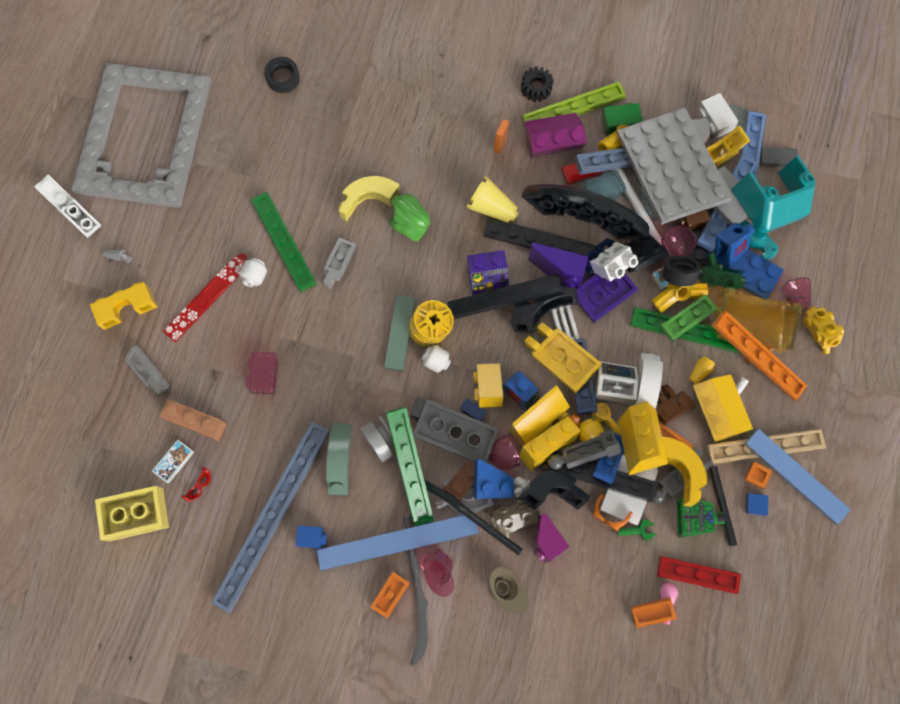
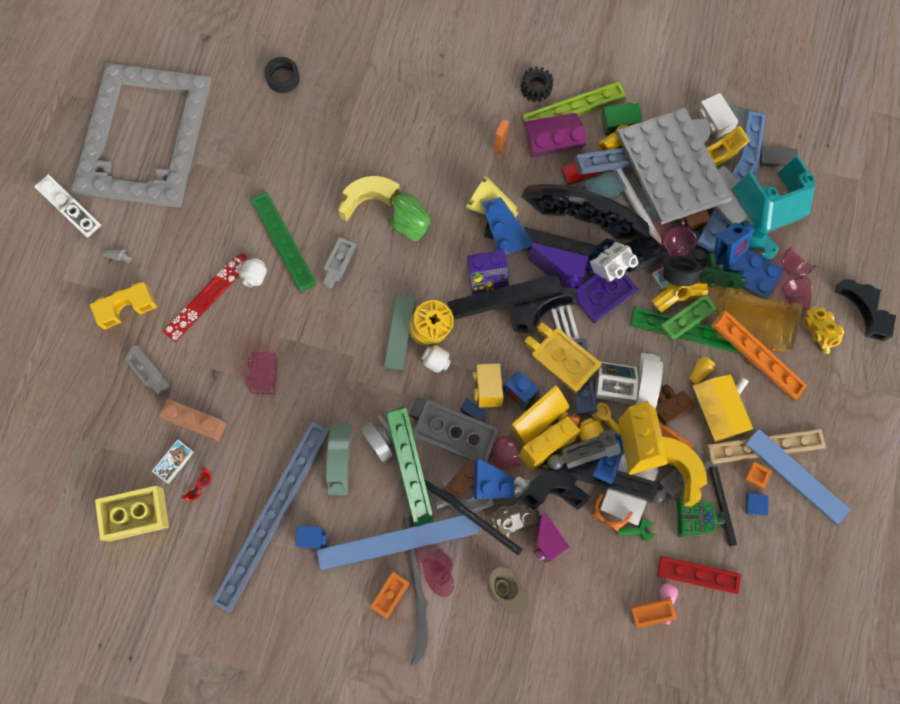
(506, 229): none -> blue wing
(795, 265): none -> clear pink helmet
(865, 297): none -> black arch

